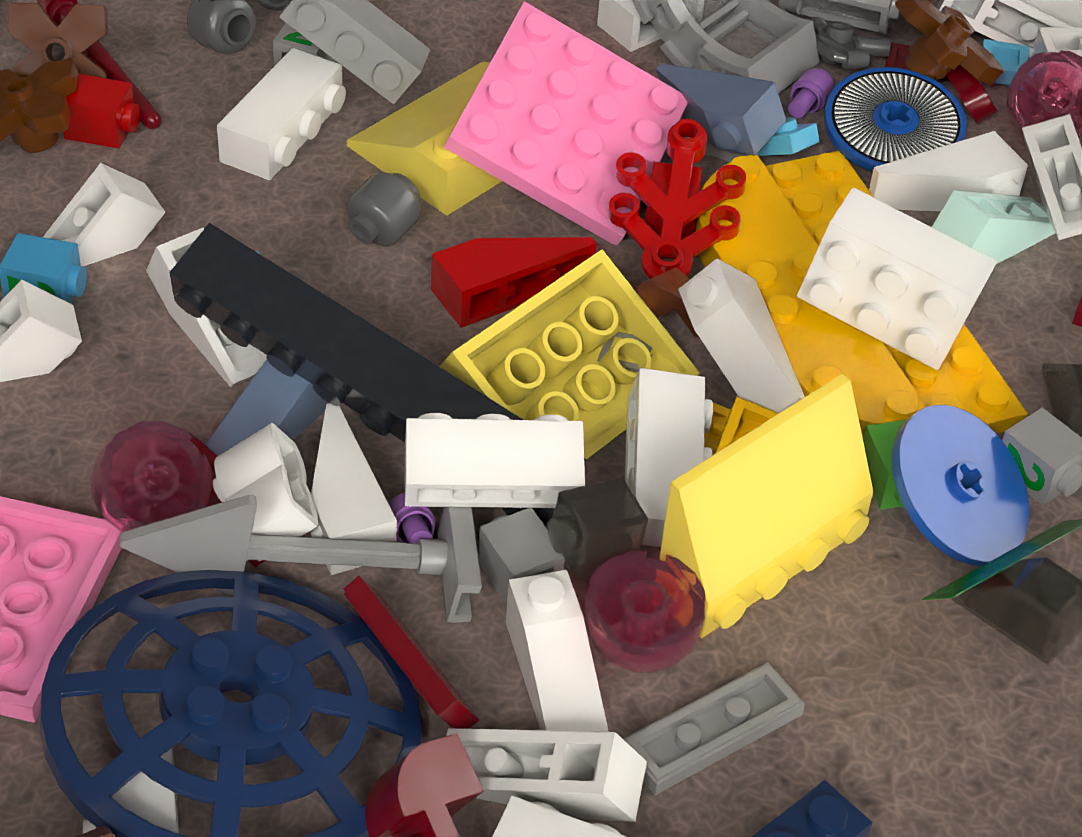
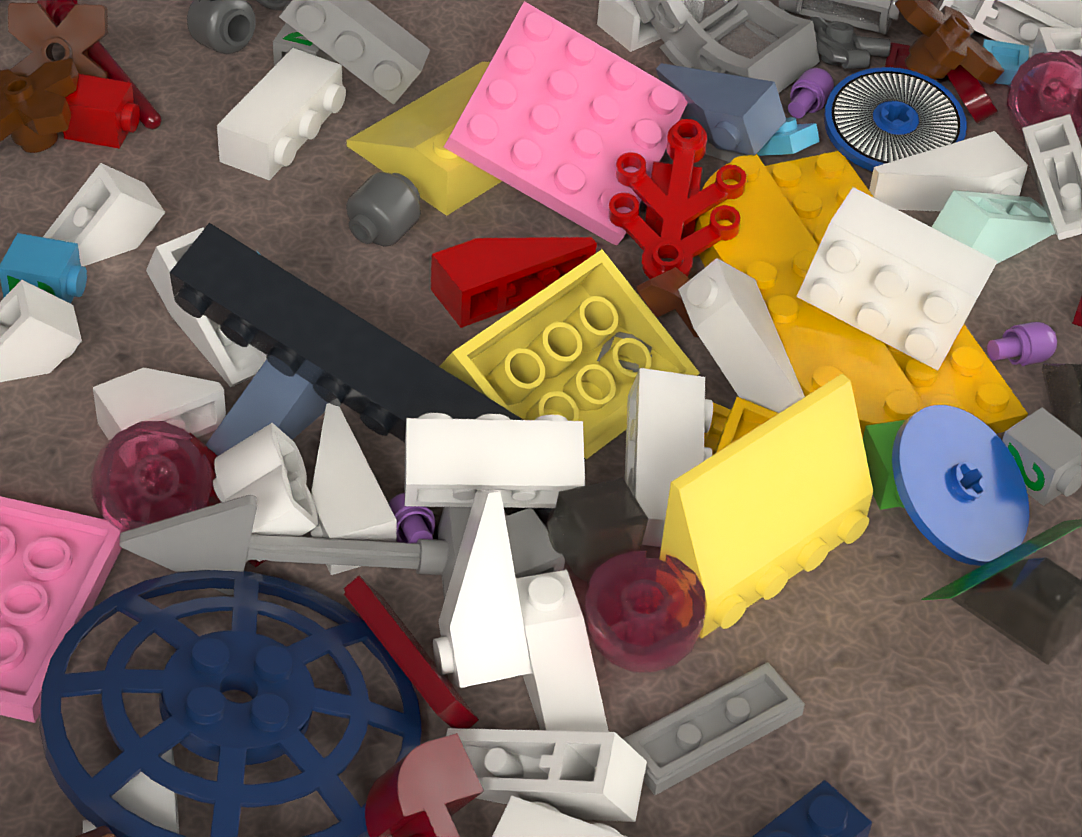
(159, 396): none -> white slope
(482, 609): none -> white slope
(1031, 341): none -> medium lavender cylinder

